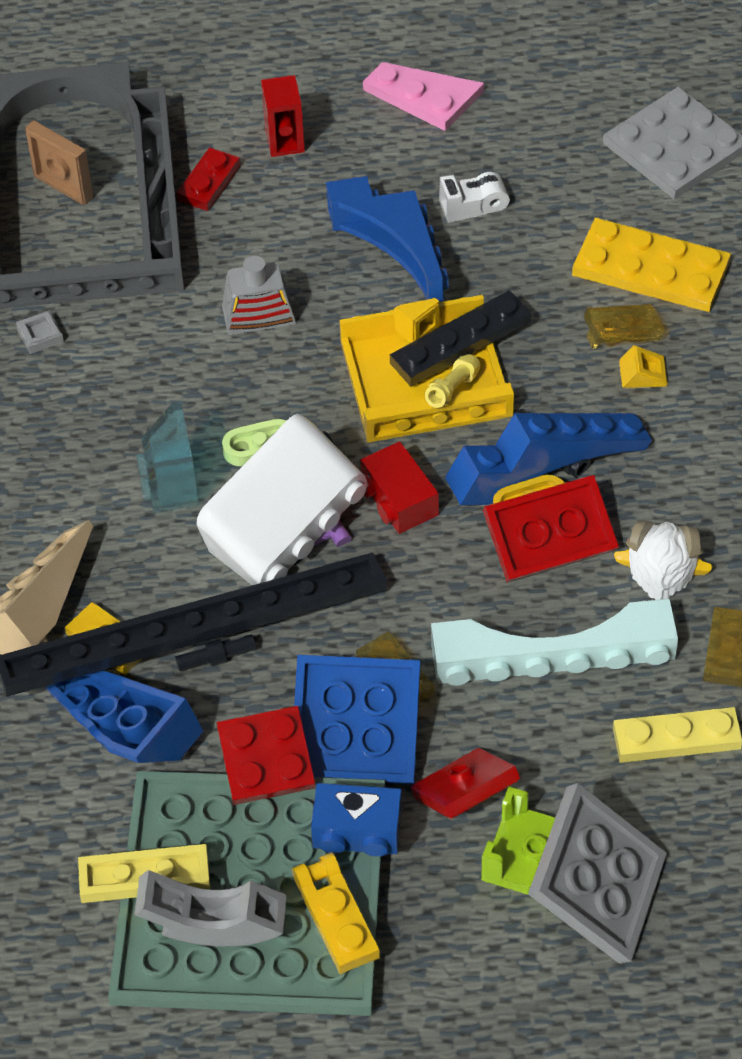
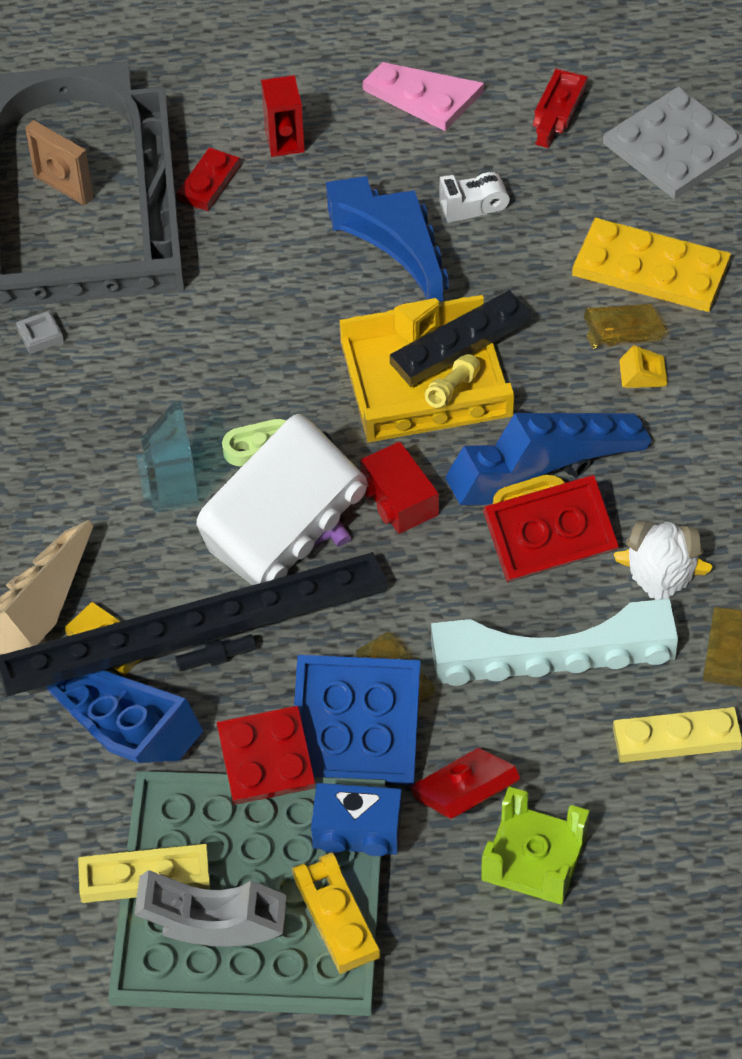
(256, 297): light grey torso -> none
(558, 105): none -> red hinge
(597, 873): light grey plate -> none

